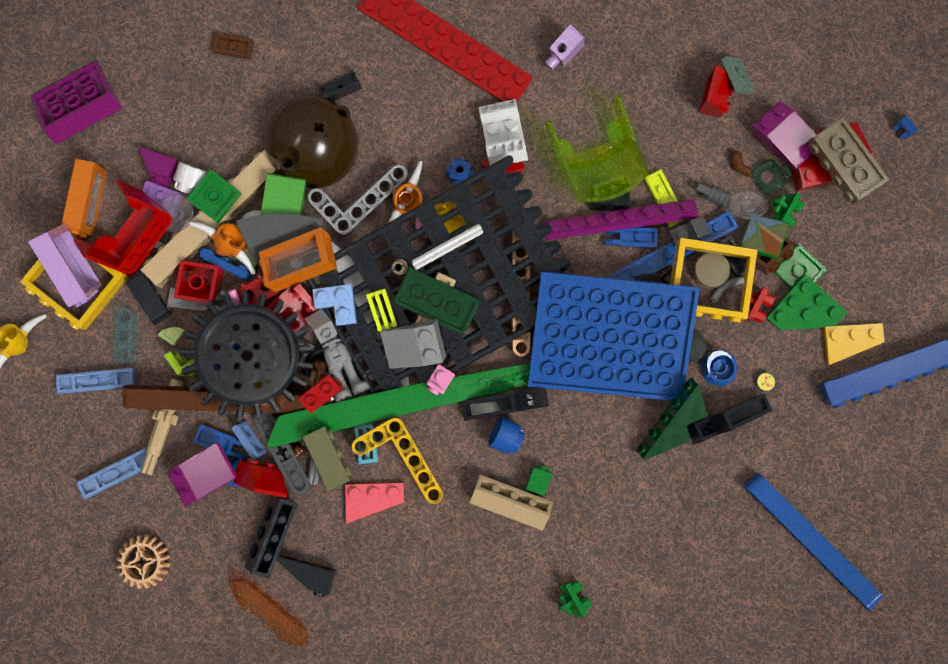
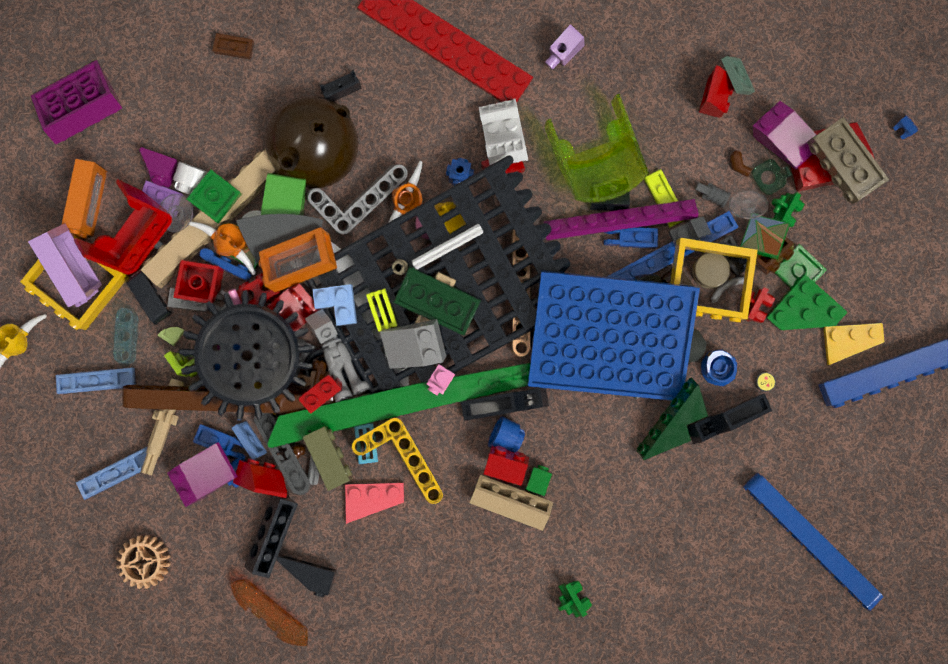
(506, 465): none -> red slope

